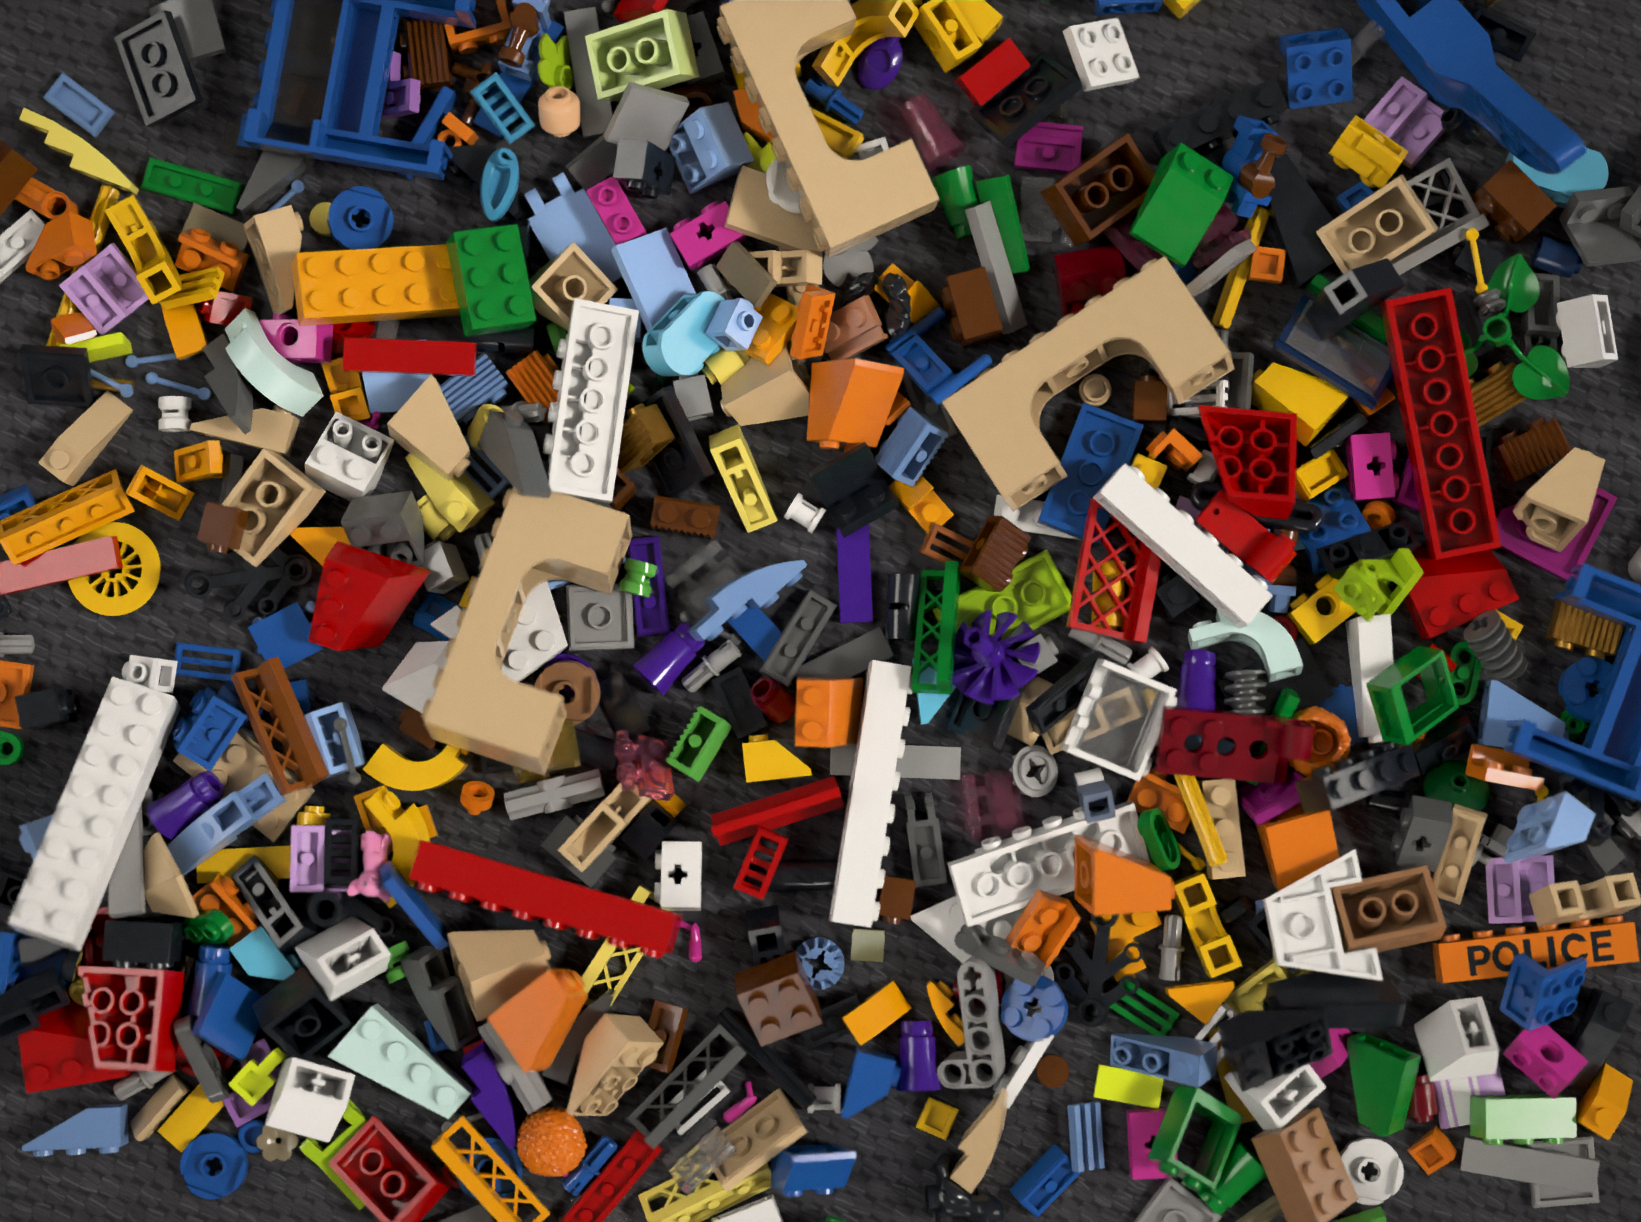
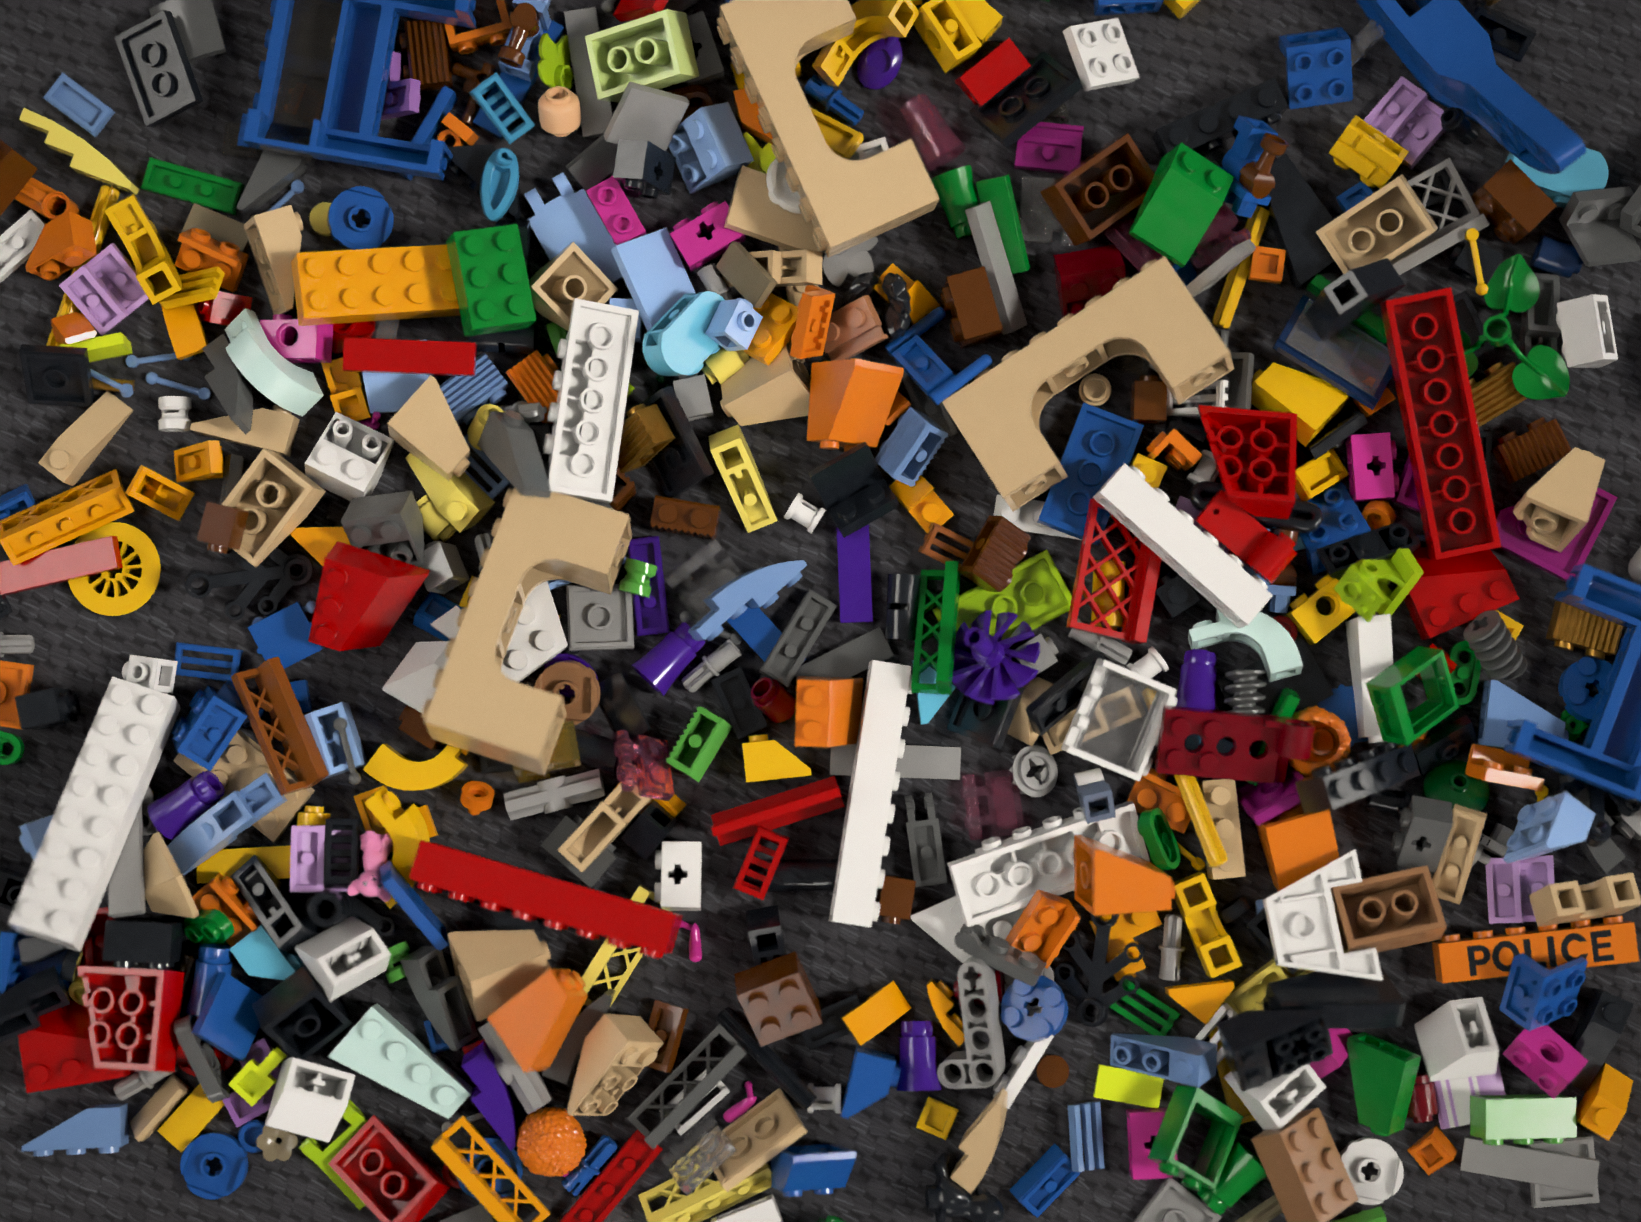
(833, 957): medium blue gear -> none
(867, 944): olive slope -> none
(1489, 303): dark grey bush -> none

